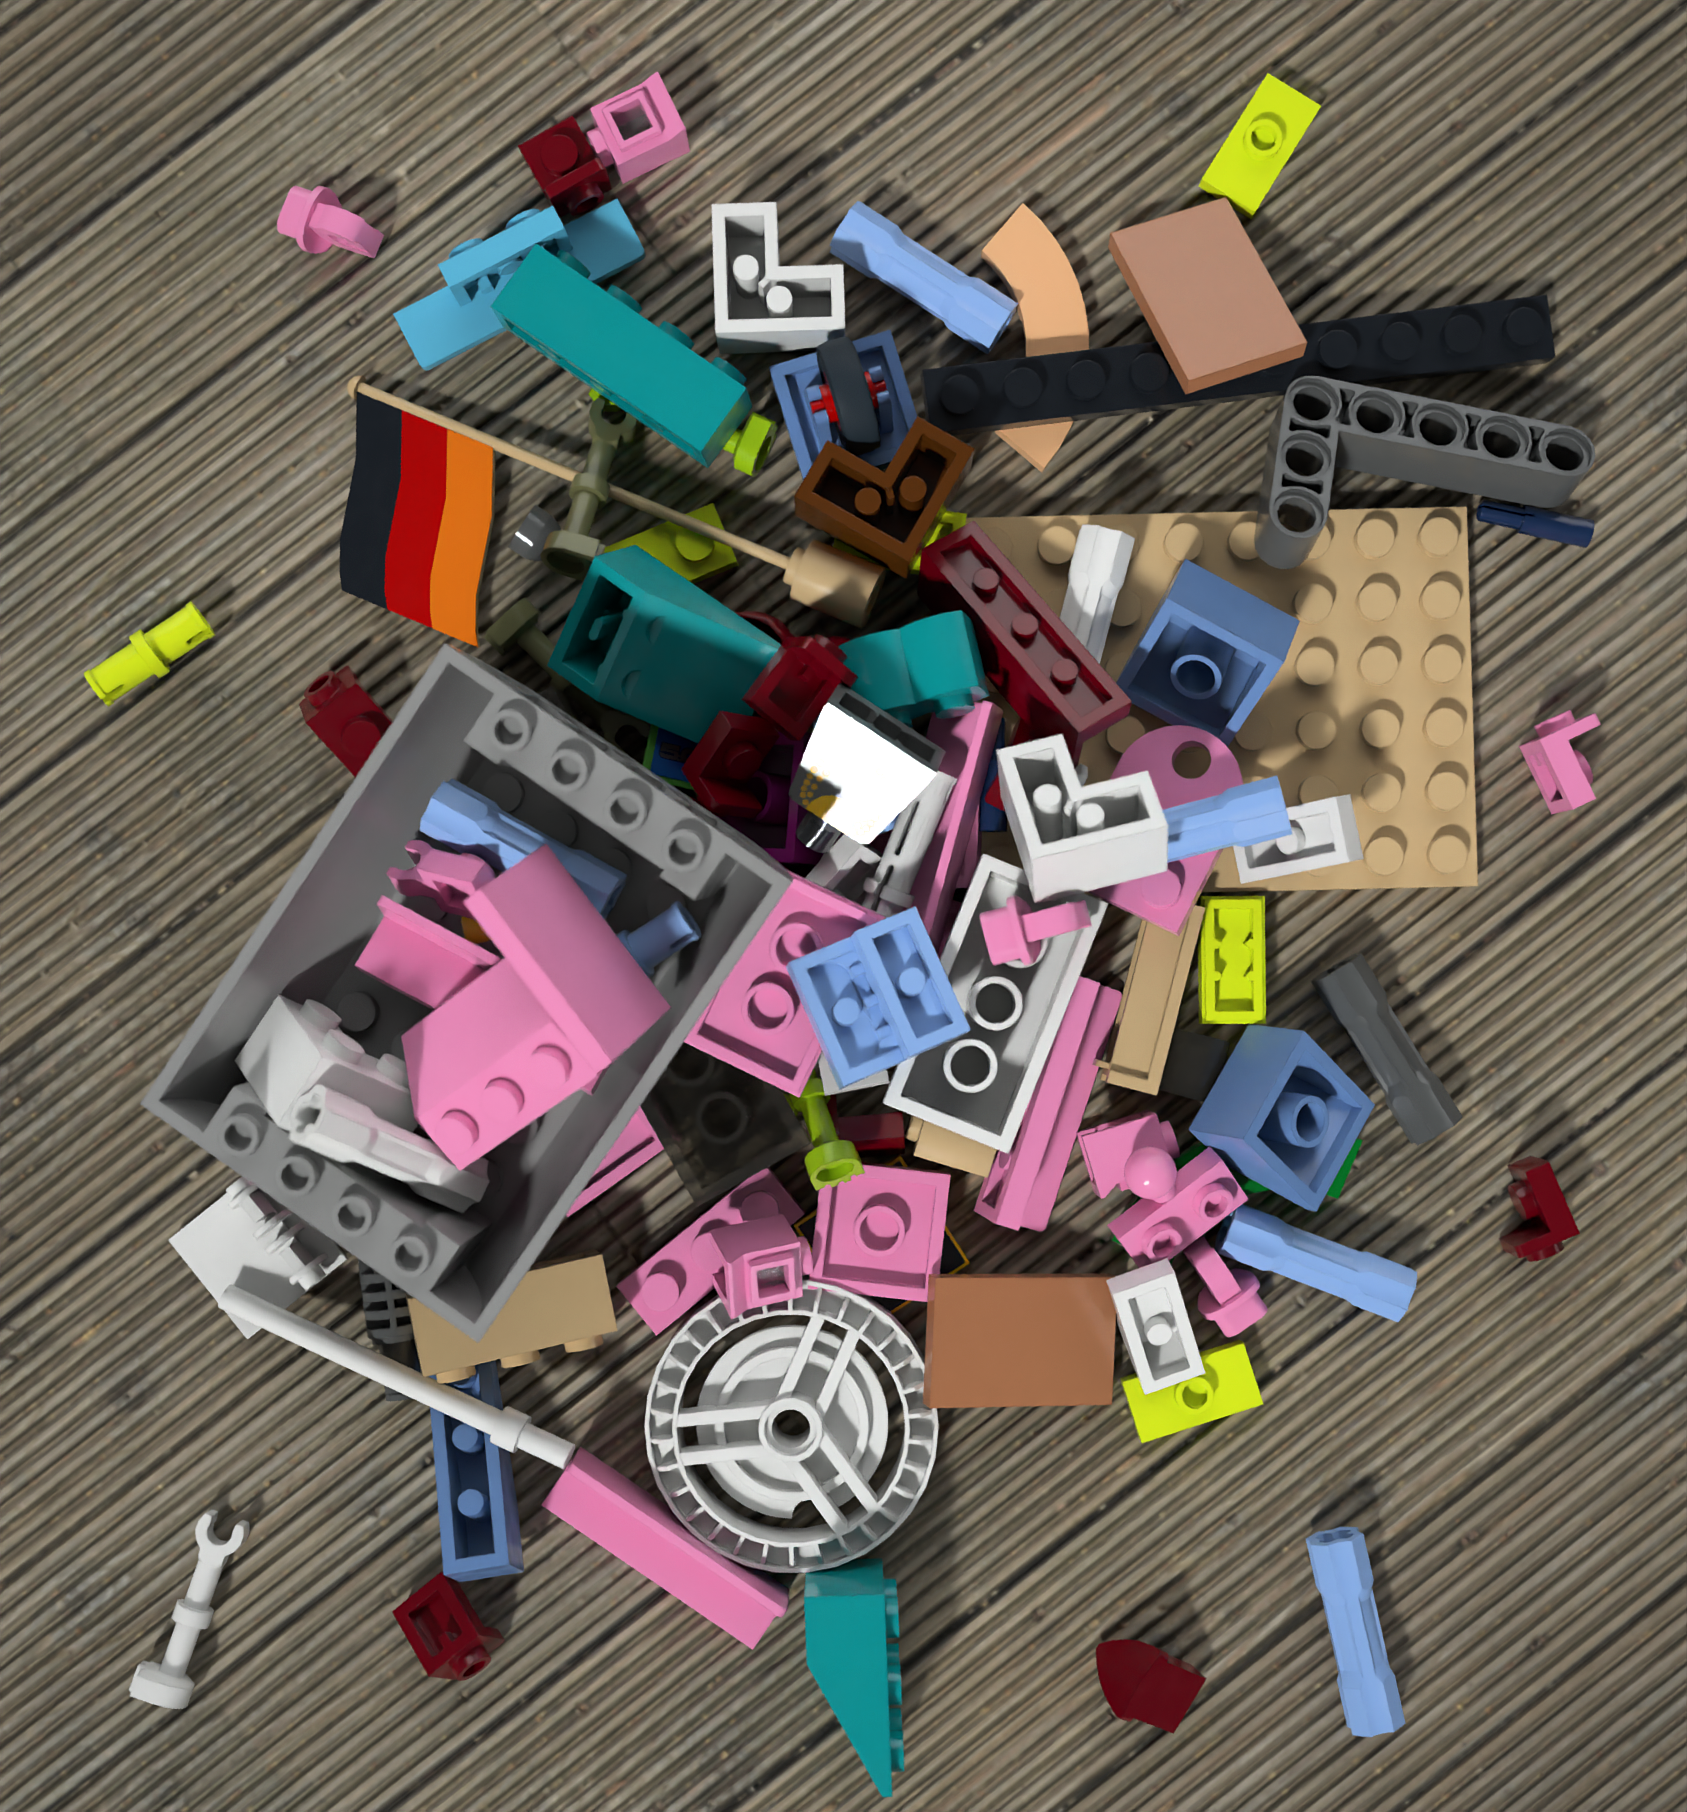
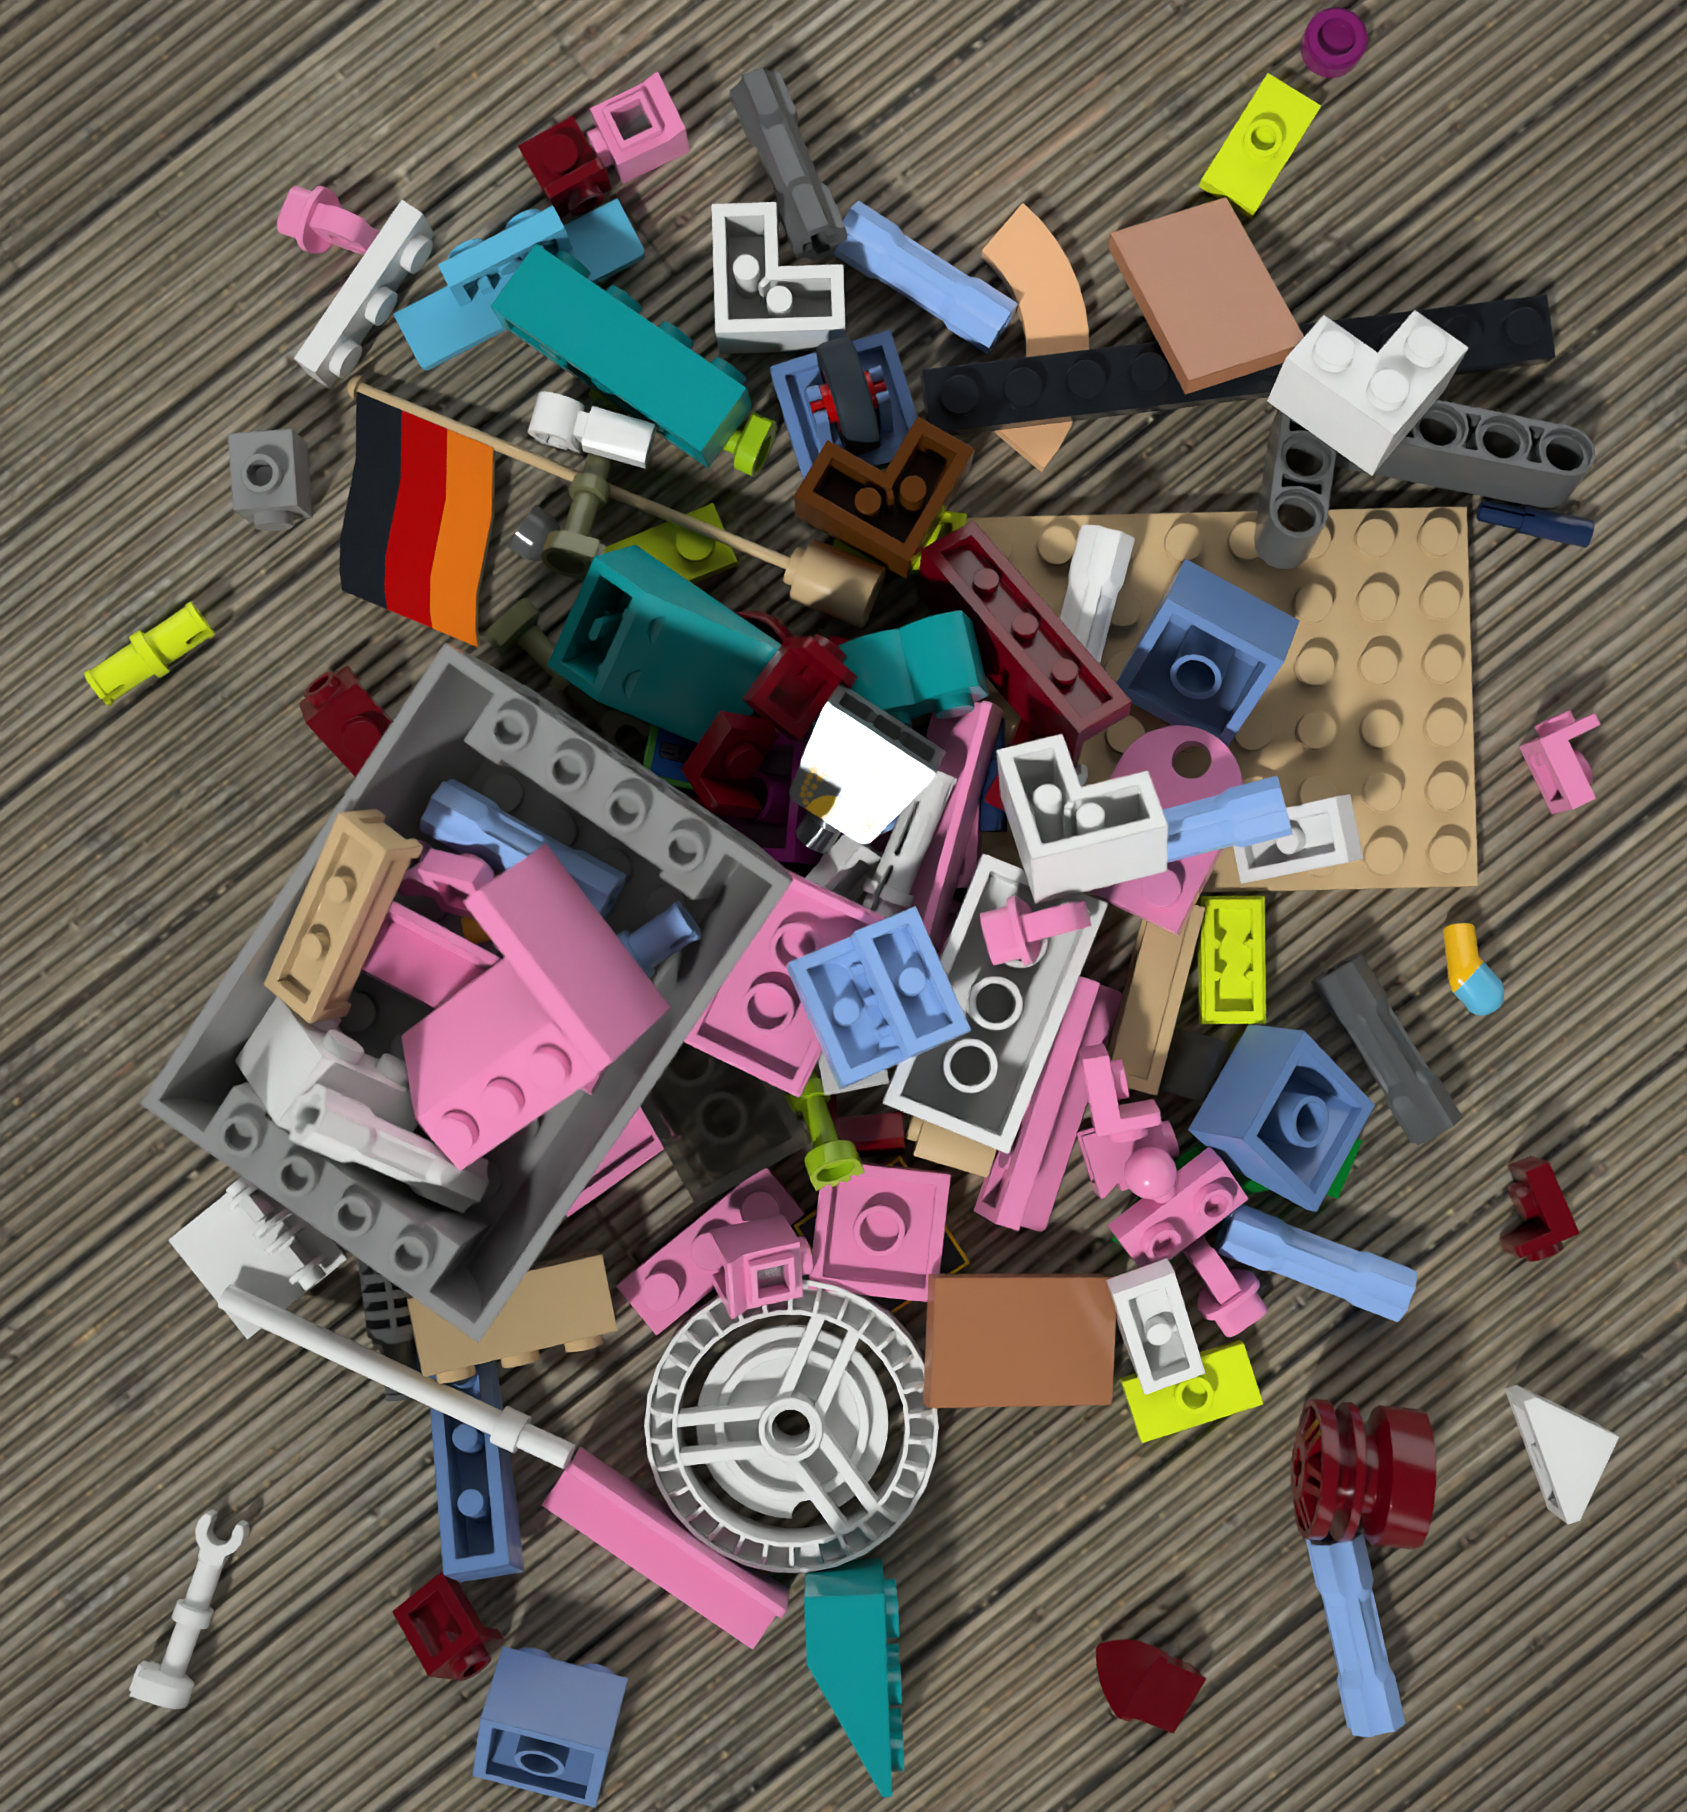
(270, 478): none -> light grey brick
(340, 915): none -> tan container
(367, 296): none -> white plate
(548, 1725): none -> medium blue slope
(565, 425): none -> white bar
(803, 200): none -> dark grey axle
(1105, 1085): none -> bright pink bracket
(1333, 42): none -> magenta tile
(1364, 1474): none -> dark red wheel
(1365, 398): none -> white brick
(1468, 974): none -> arm
(1563, 1450): none -> white slope

